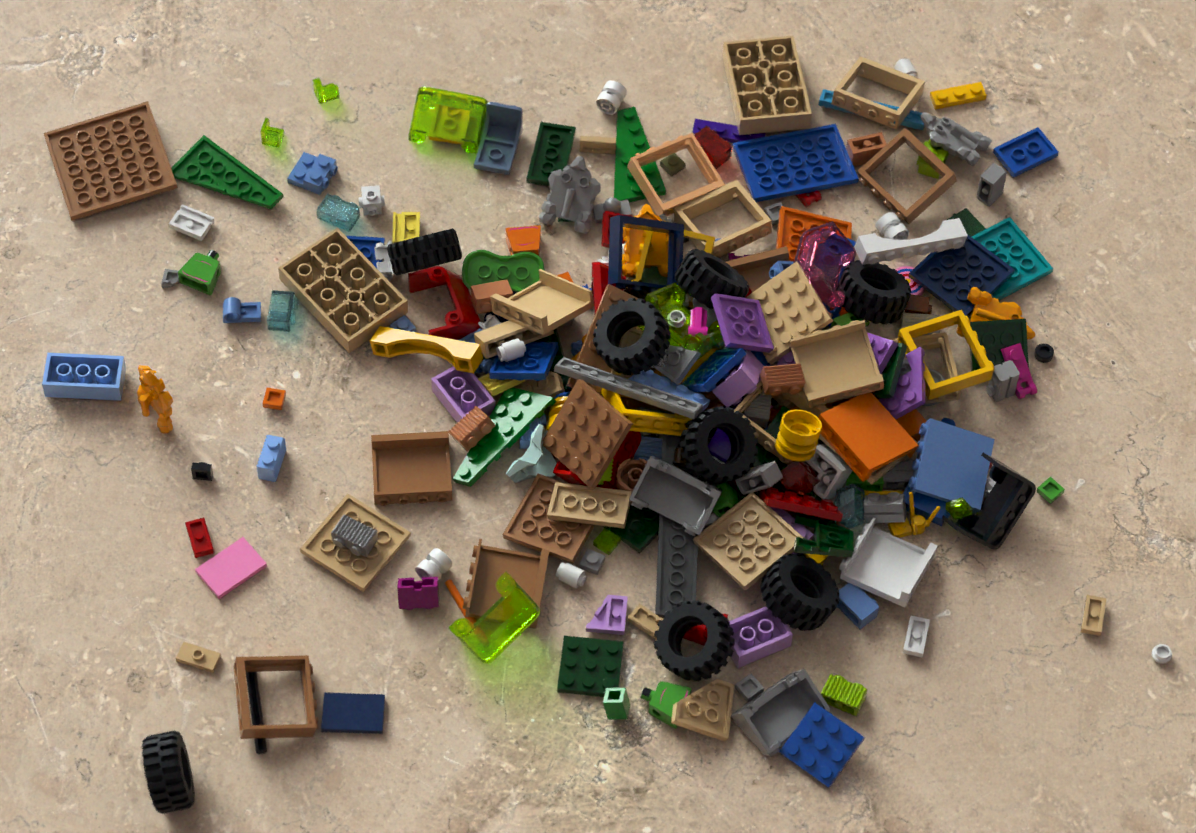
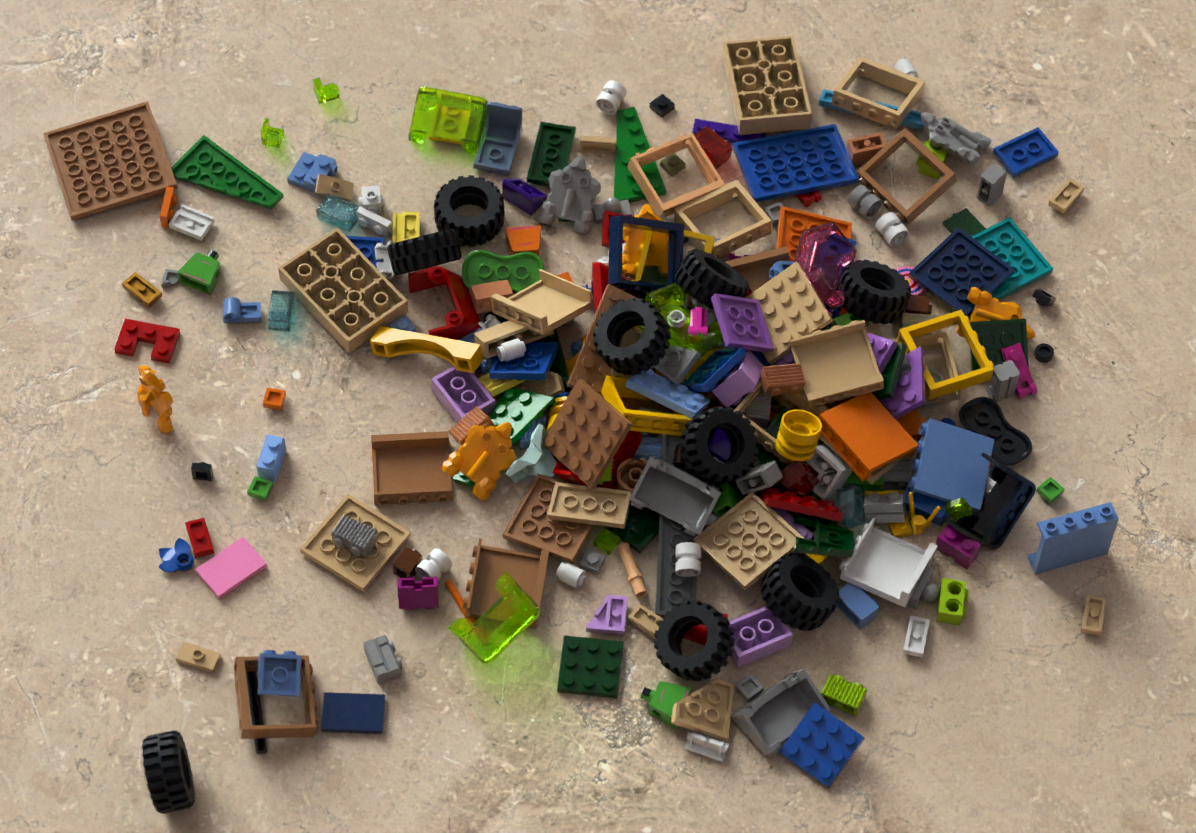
(84, 376): light blue brick -> none
(142, 289): none -> pearl gold plate
(162, 336): none -> red plate
(167, 212): none -> orange plate
(175, 556): none -> blue plate
(260, 488): none -> bright green plate
(279, 673): none -> medium blue plate
(334, 186): none -> tan plate
(373, 221): none -> white plate
(382, 659): none -> light grey brick
(406, 563): none -> reddish brown brick
(470, 192): none -> black tyre
(483, 457): none -> light orange shield
(523, 195): none -> dark purple slope
(616, 703): green brick -> none
(628, 388): light grey tile -> none
(634, 578): none -> light nougat pin
(662, 105): none -> black plate
(688, 559): none -> white wheel
(706, 746): none -> white hinge
(864, 201): none -> light grey wheel
(875, 249): white arch -> none
(924, 590): none -> light grey tile
(950, 601): none -> lime brick
(958, 95): yellow plate -> none
(958, 546): none -> magenta brick
(987, 419): none -> black plate
(1043, 298): none -> black plate
(1066, 195): none -> tan plate
(1074, 538): none -> medium blue panel
(1161, 653): white plate -> none

